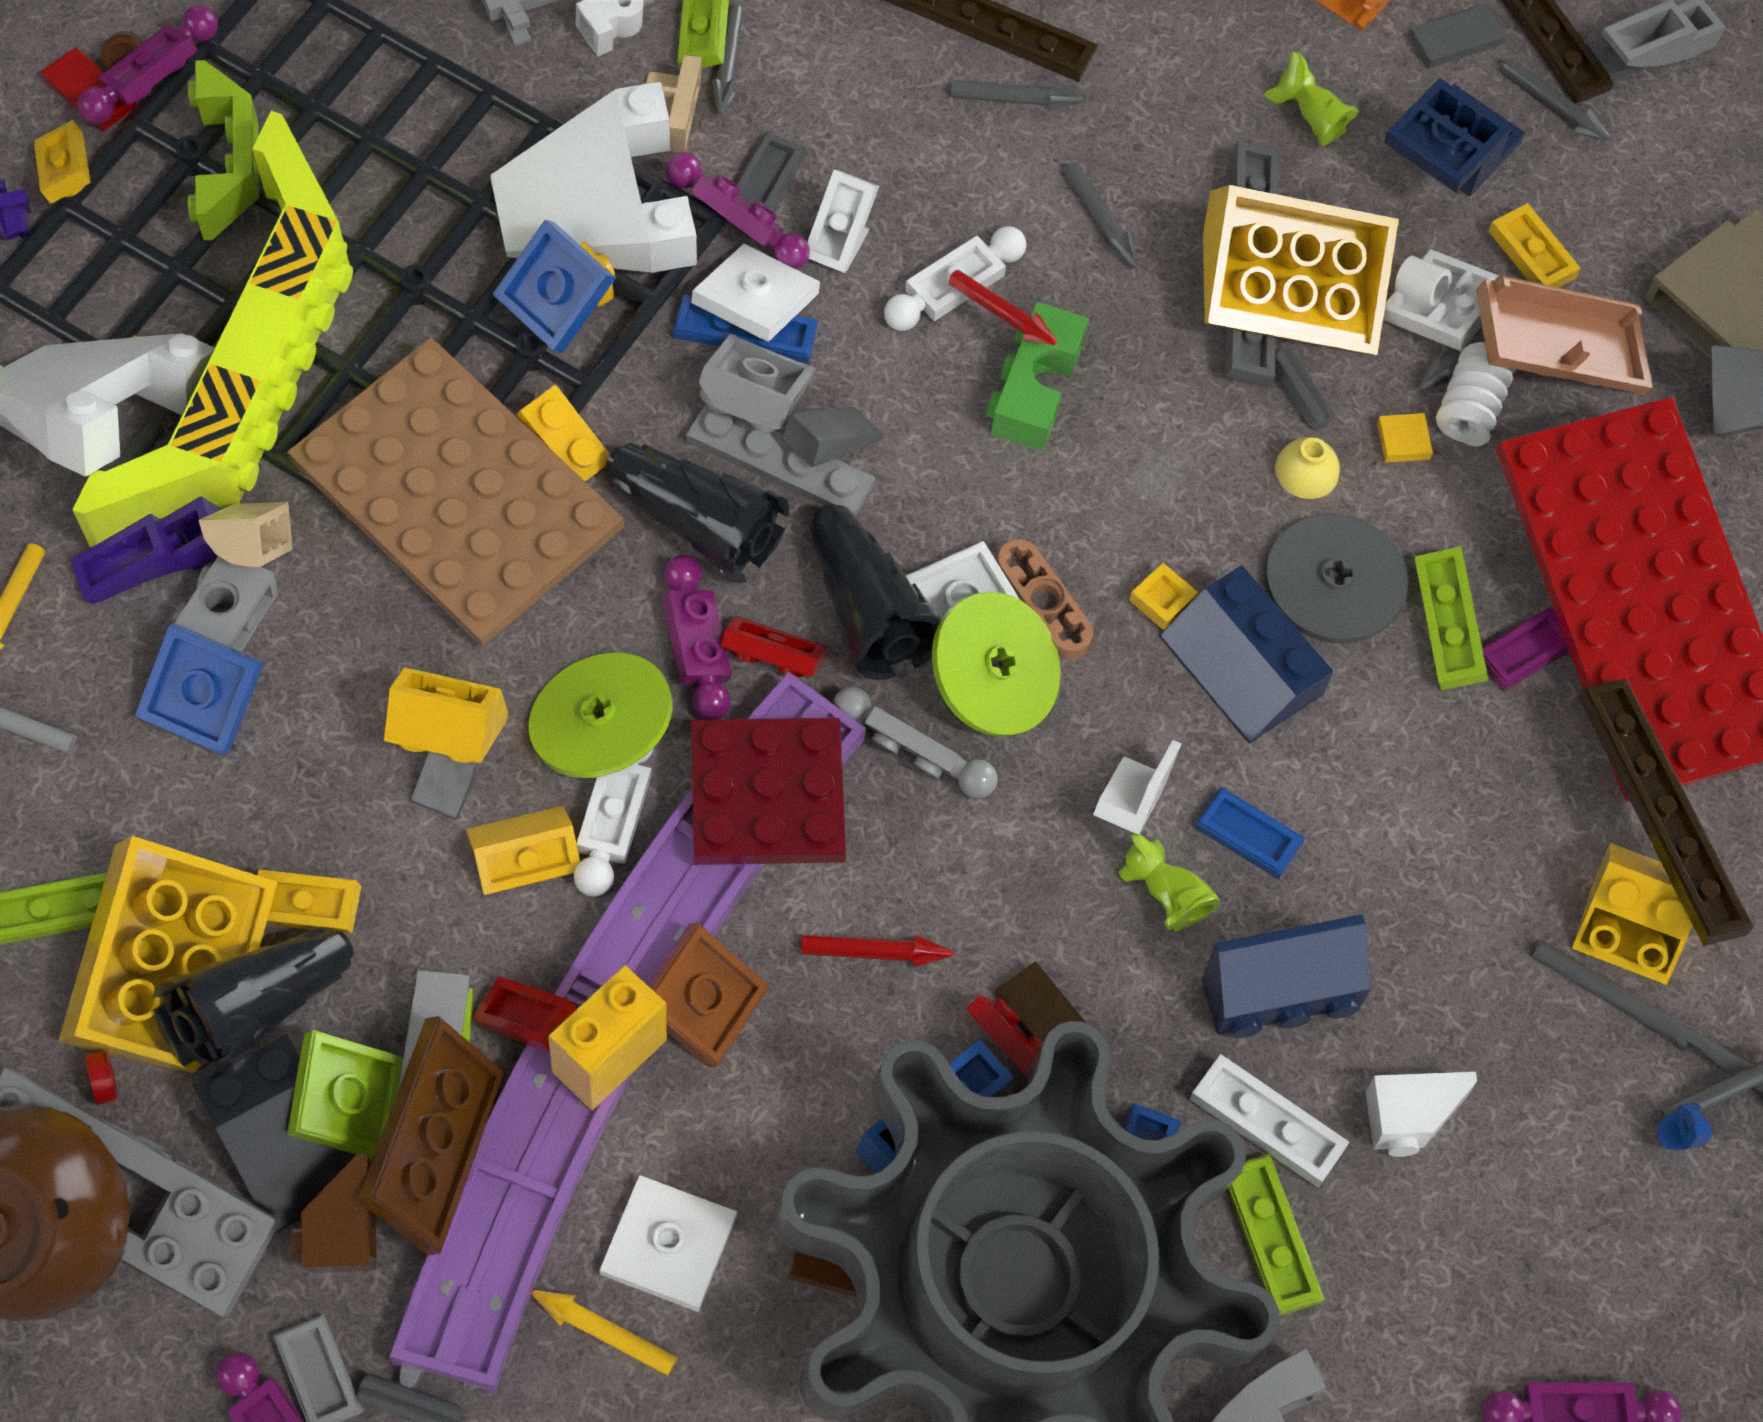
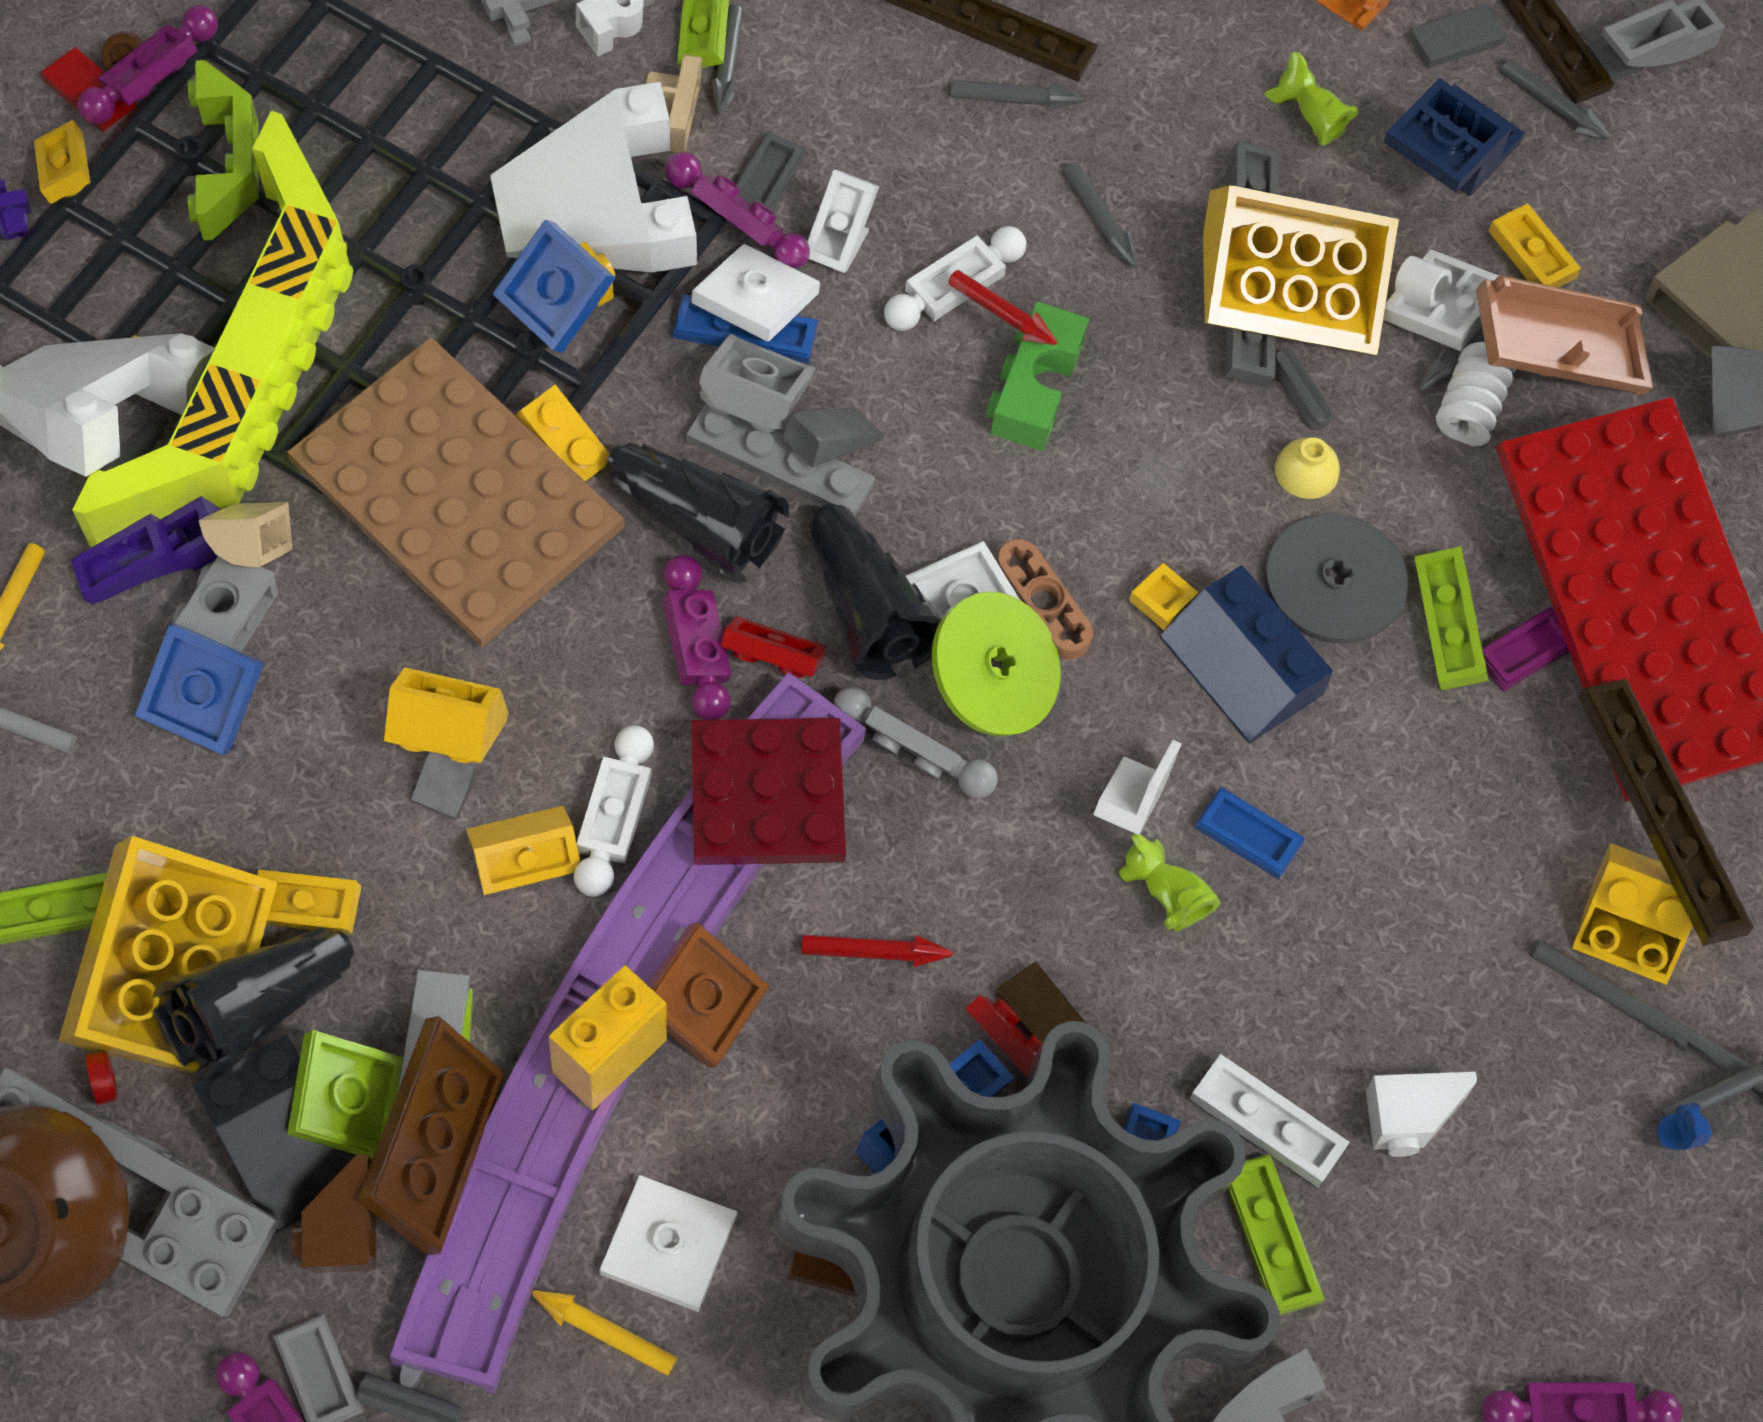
(522, 1012): red tile -> none
(635, 709): lime piece -> none
(1288, 976): dark blue slope -> none
(1404, 437): yellow tile -> none

